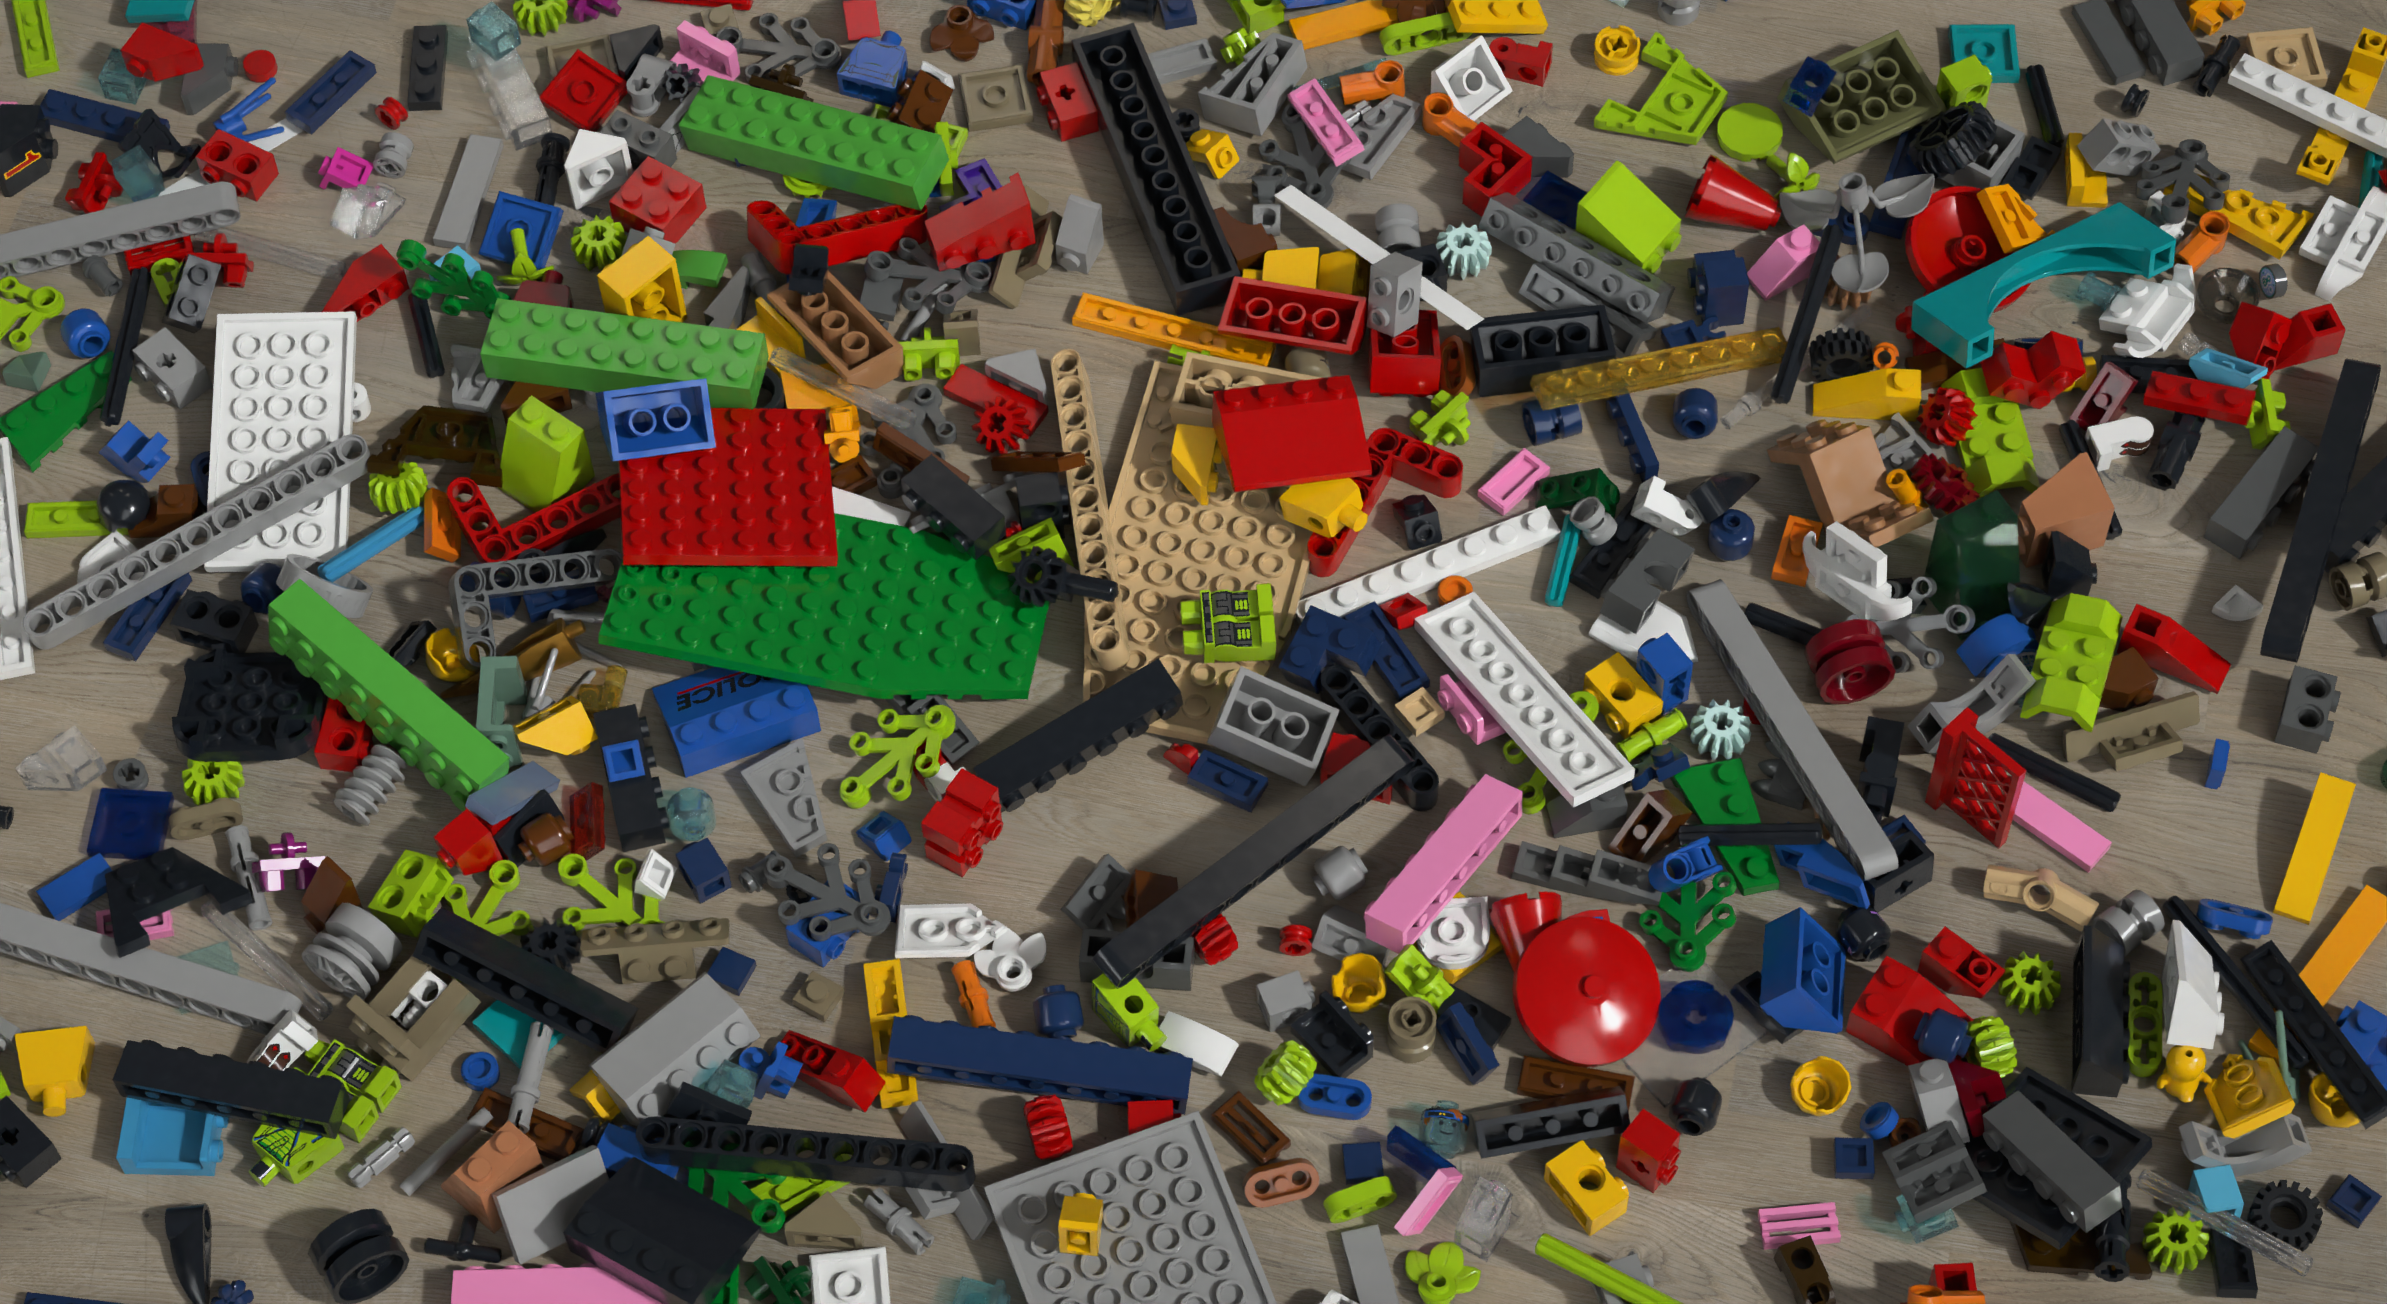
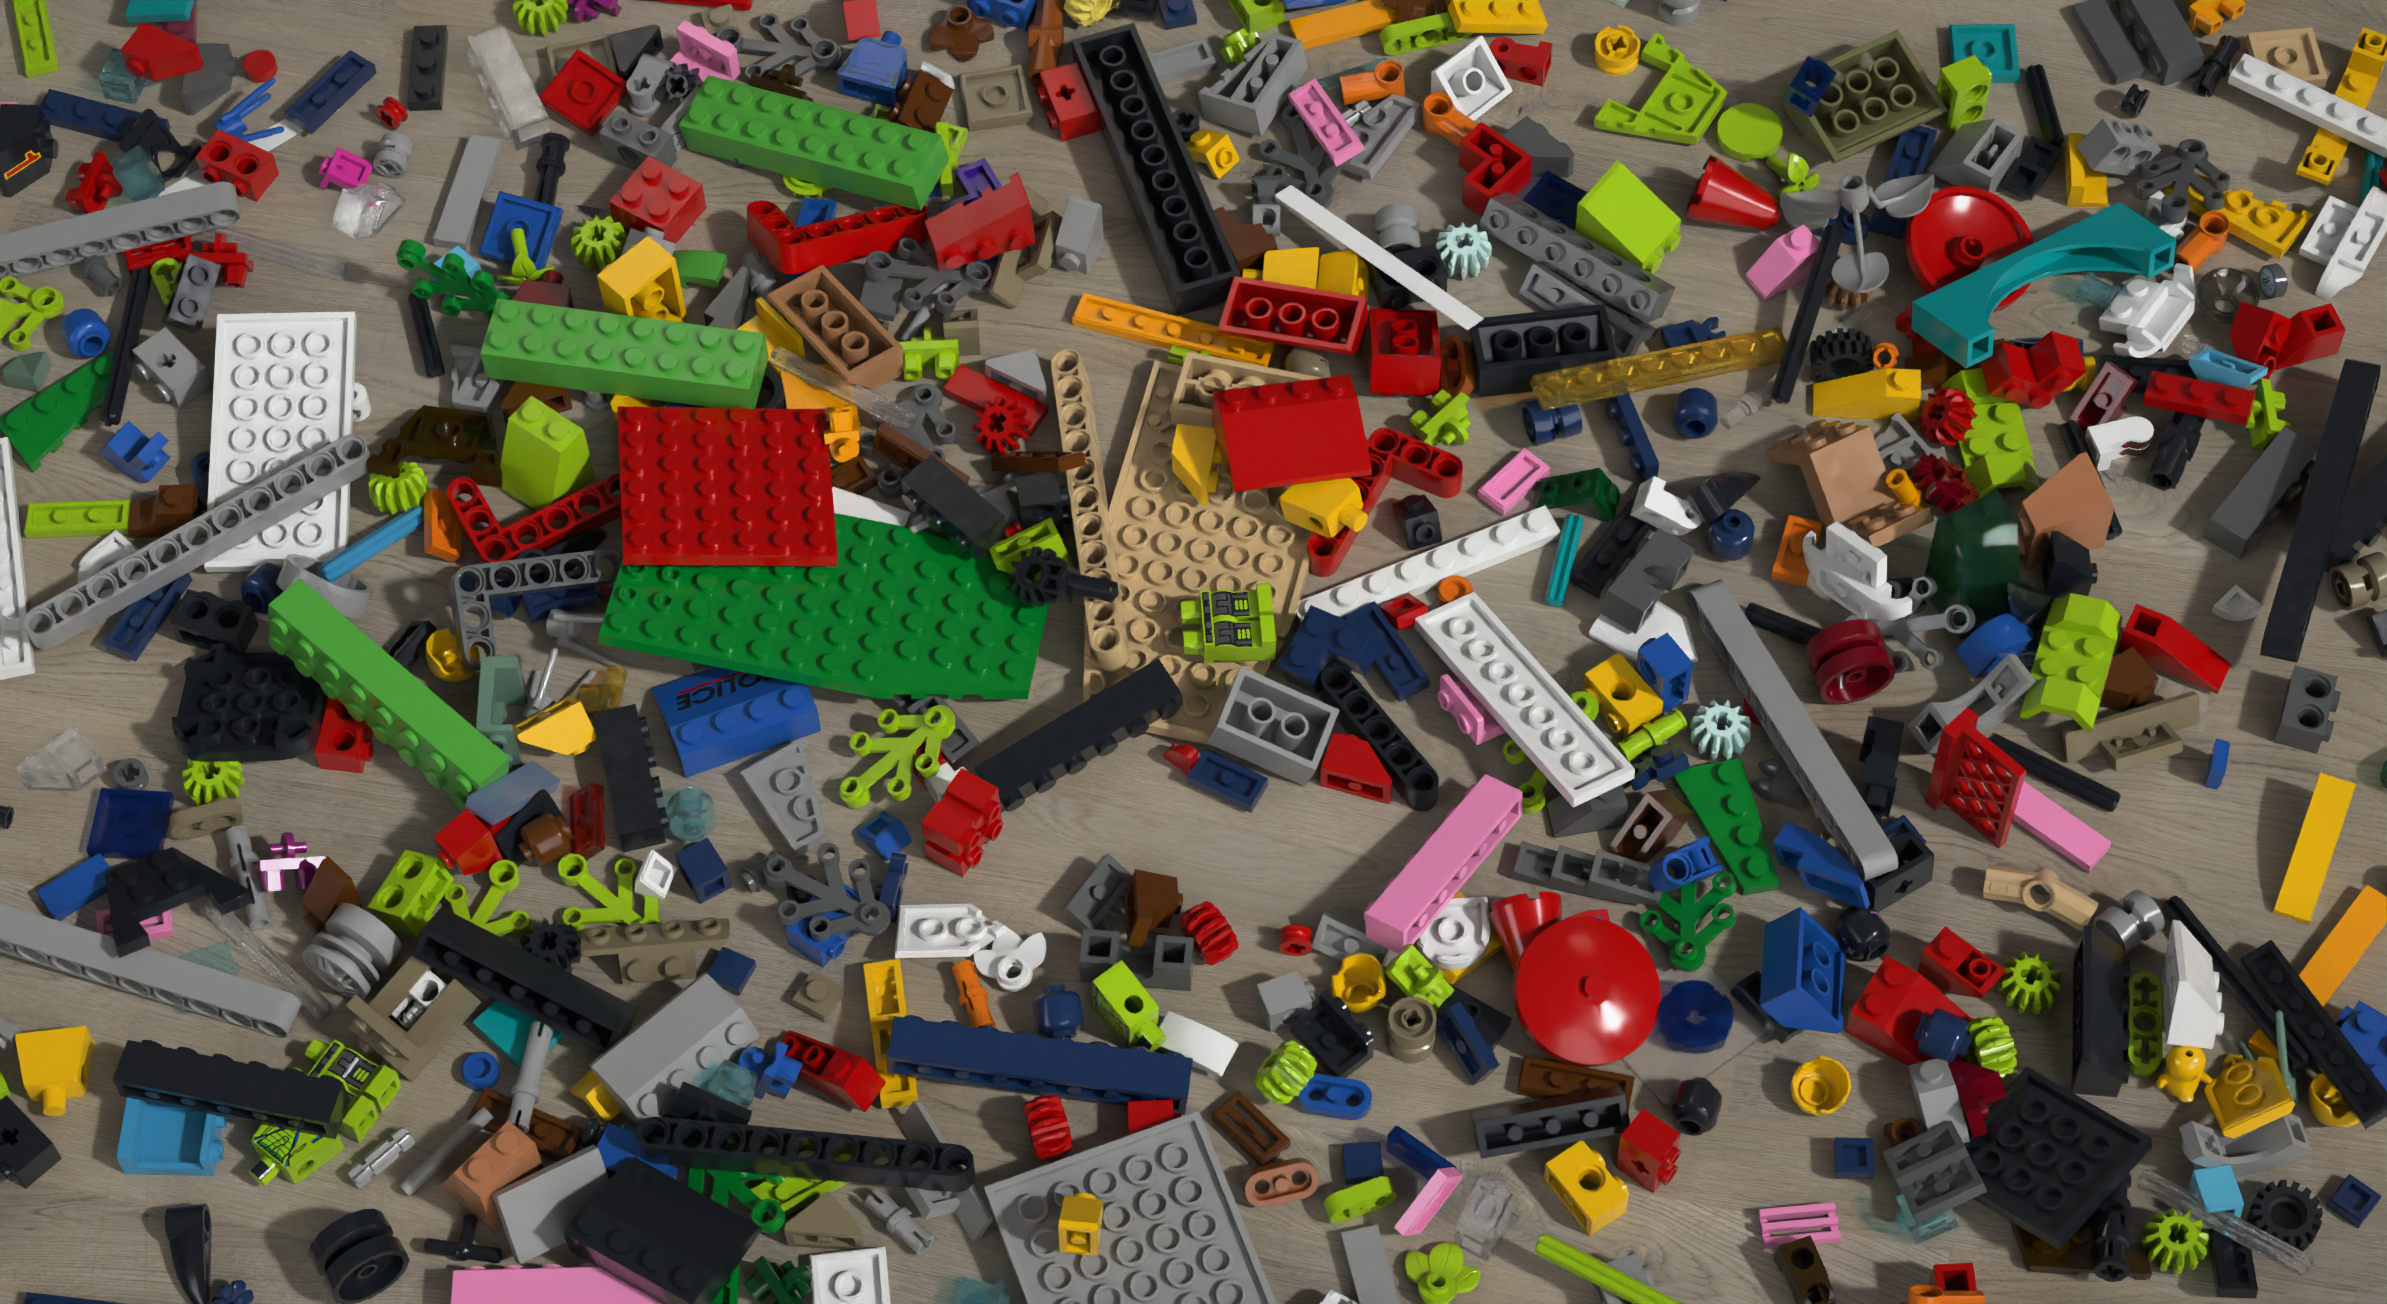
(122, 505): black hair -> none
(285, 1042): white leg -> none
(368, 784): light grey piece -> none
(369, 284): red slope -> none
(493, 31): clear light blue brick -> none
(534, 653): pearl gold piece -> none
(596, 167): white slope -> none
(623, 760): blue slope -> none
(656, 419): blue slope -> none
(809, 269): black bracket -> none
(1252, 862): black beam -> none
(1340, 873): light grey head -> none
(1394, 294): light grey brick -> none
(1419, 711): tan plate -> none
(1444, 1128): clear light blue head -> none
(1594, 522): light grey wheel -> none
(1719, 286): dark blue brick -> none
(1752, 834): black axle -> none
(1879, 1120): blue tile -> none
(1953, 139): black gear -> none
(2010, 218): light orange wing -> none
(2051, 1162): dark grey brick -> none
(2220, 914): blue plate -> none

